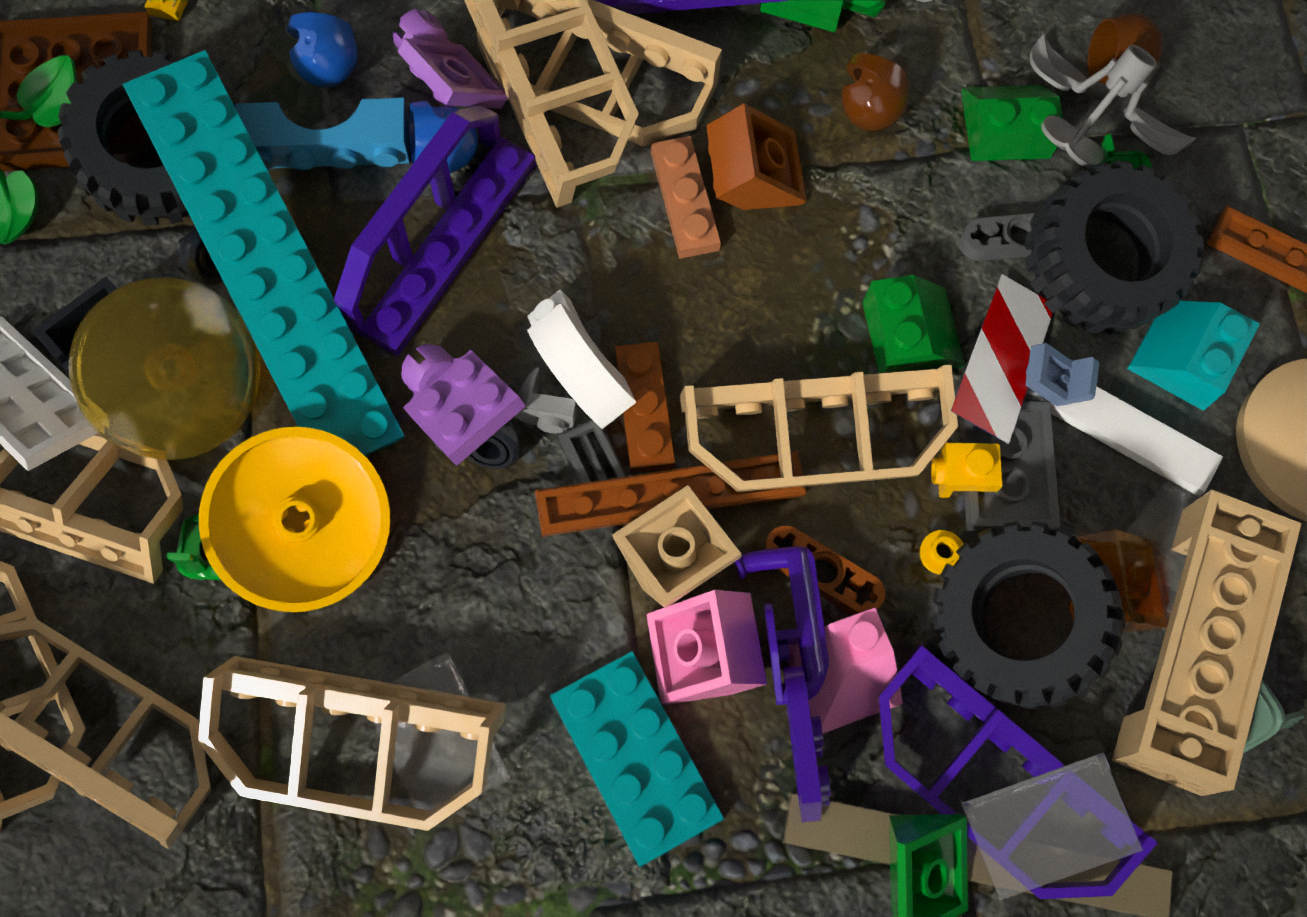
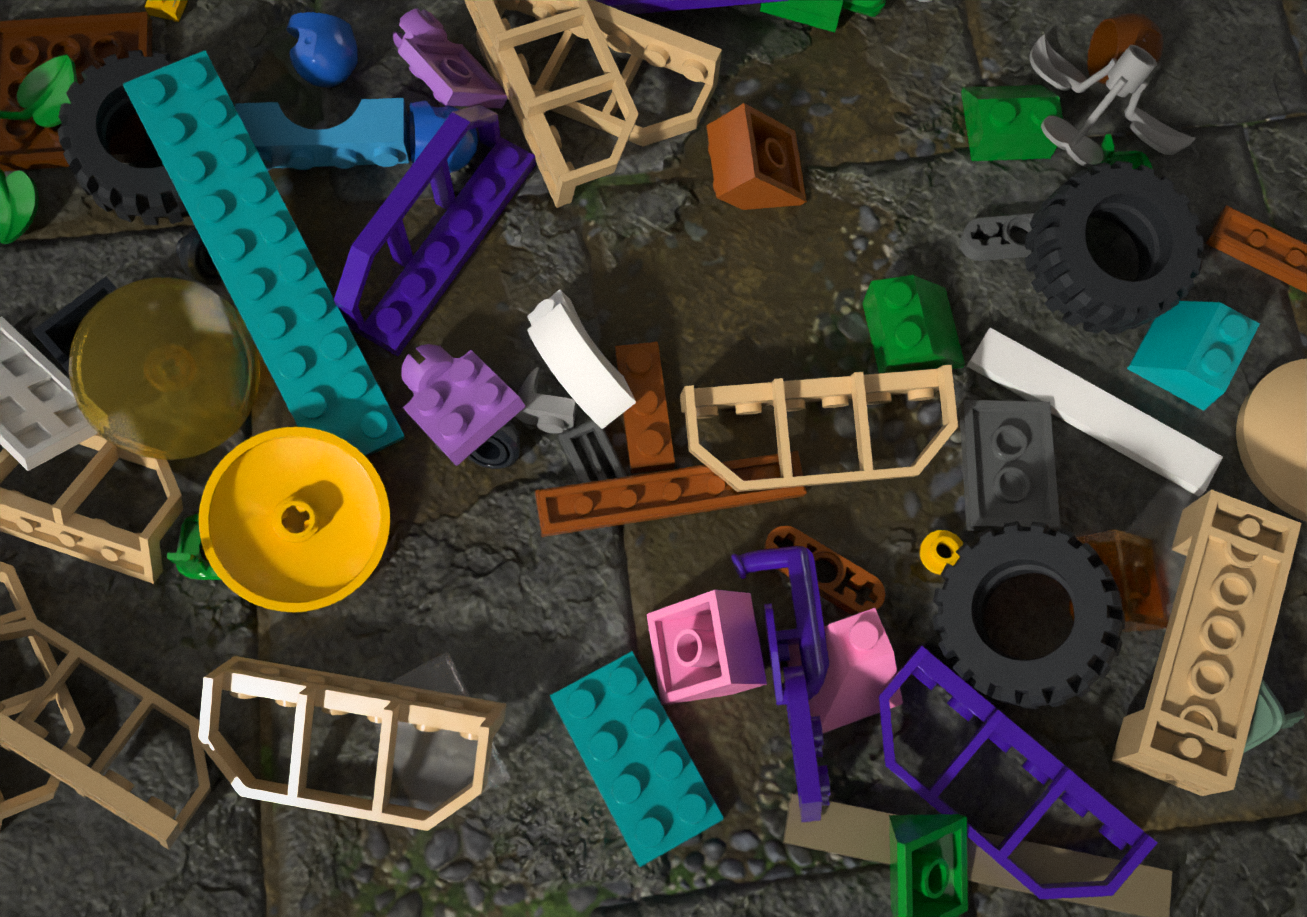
(675, 547): tan slope -> none
(685, 197): nougat plate -> none
(878, 93): reddish brown helmet -> none
(967, 468): yellow bracket -> none
(998, 365): sticker -> none
(1051, 826): clear piece -> none
(1060, 378): sand blue bracket -> none

